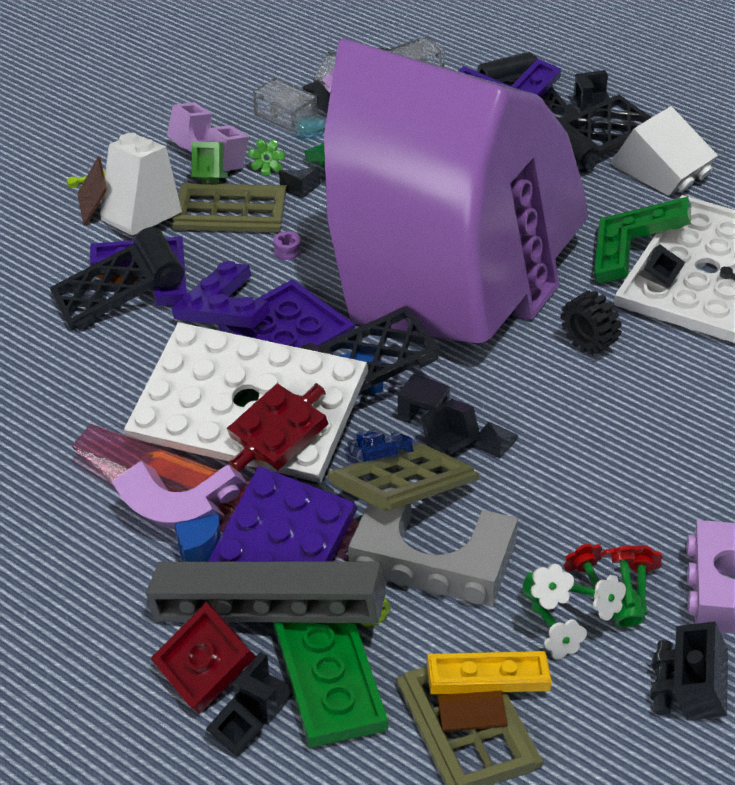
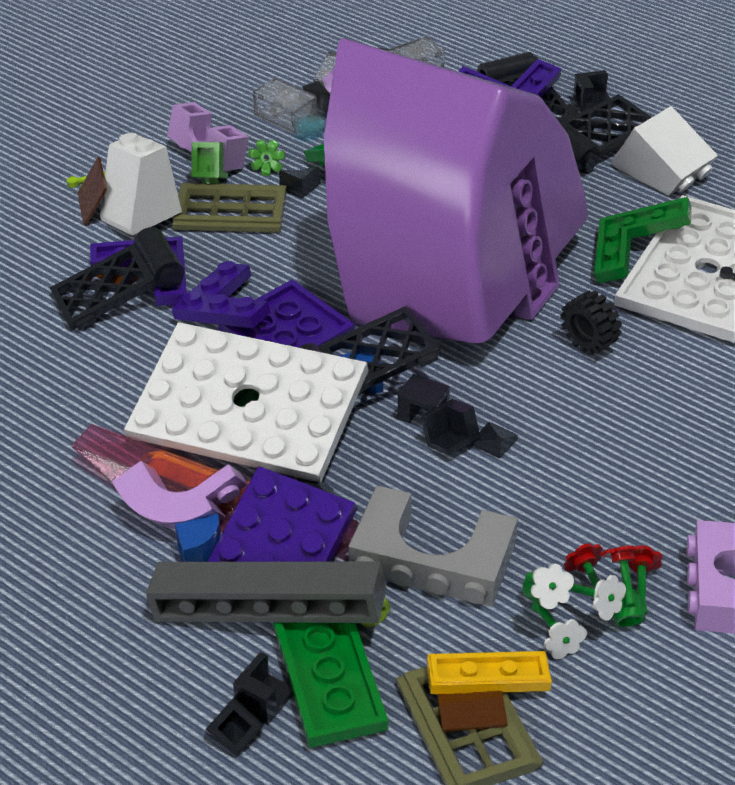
(203, 658): dark red plate -> none
(277, 426): dark red plate -> none
(287, 245): medium lavender bush -> none
(351, 477): olive piece -> none
(375, 446): clear blue plate -> none
(661, 266): black slope -> none
(698, 670): black brick -> none

